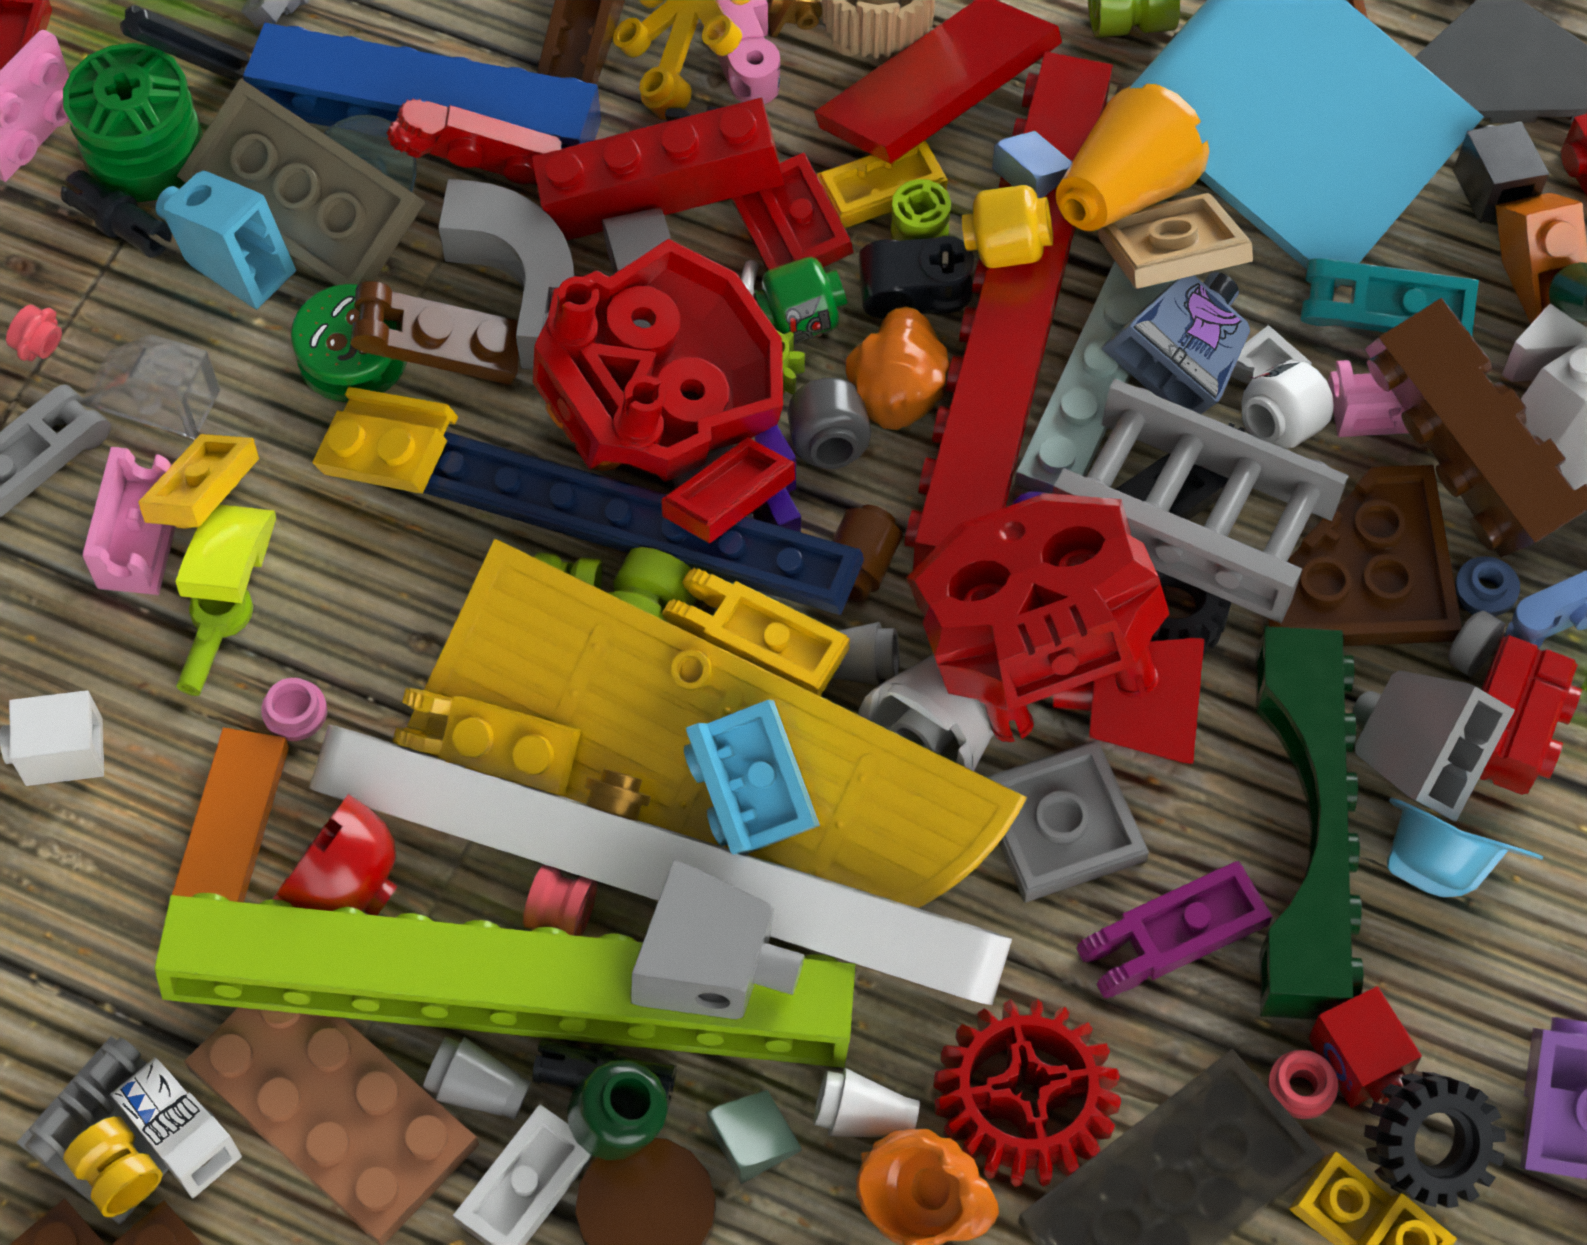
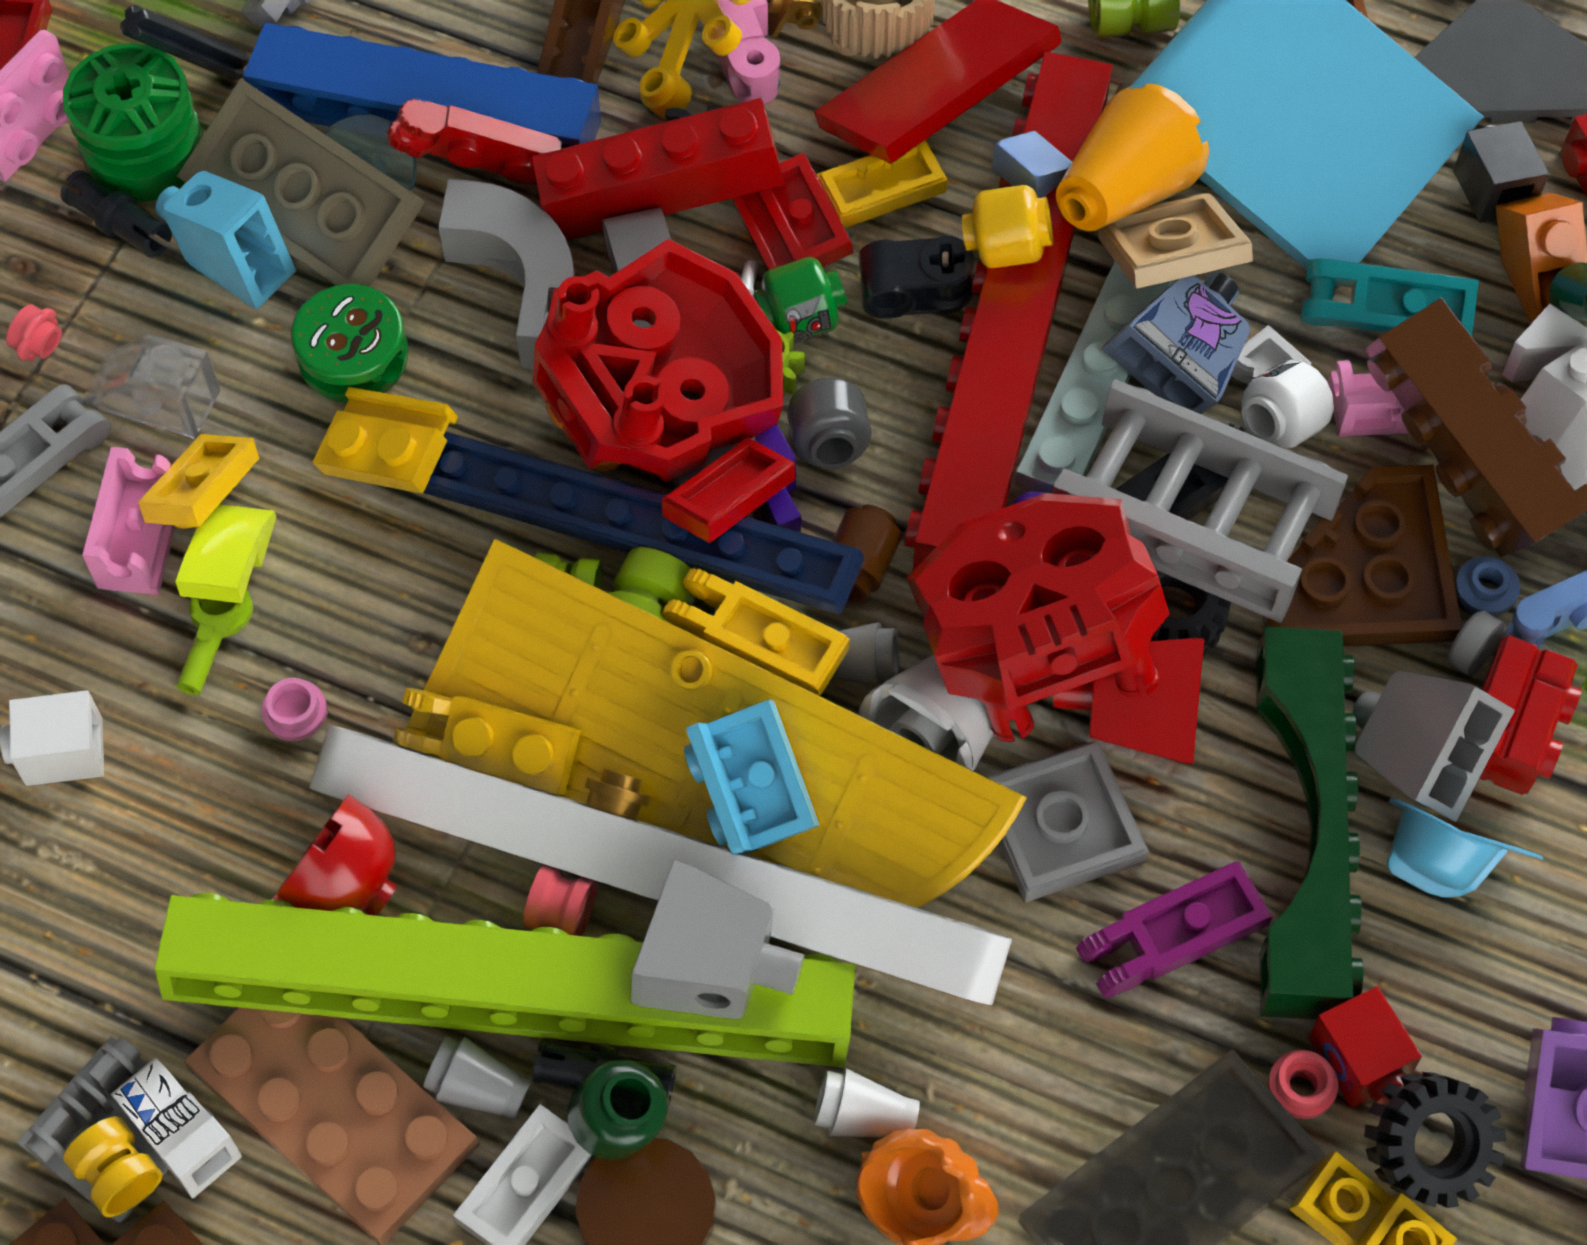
(232, 815): orange tile -> none
(434, 334): reddish brown plate -> none
(752, 1134): sand green slope -> none
(899, 369): orange hair -> none
(920, 211): lime wheel -> none
(1055, 1084): red gear -> none

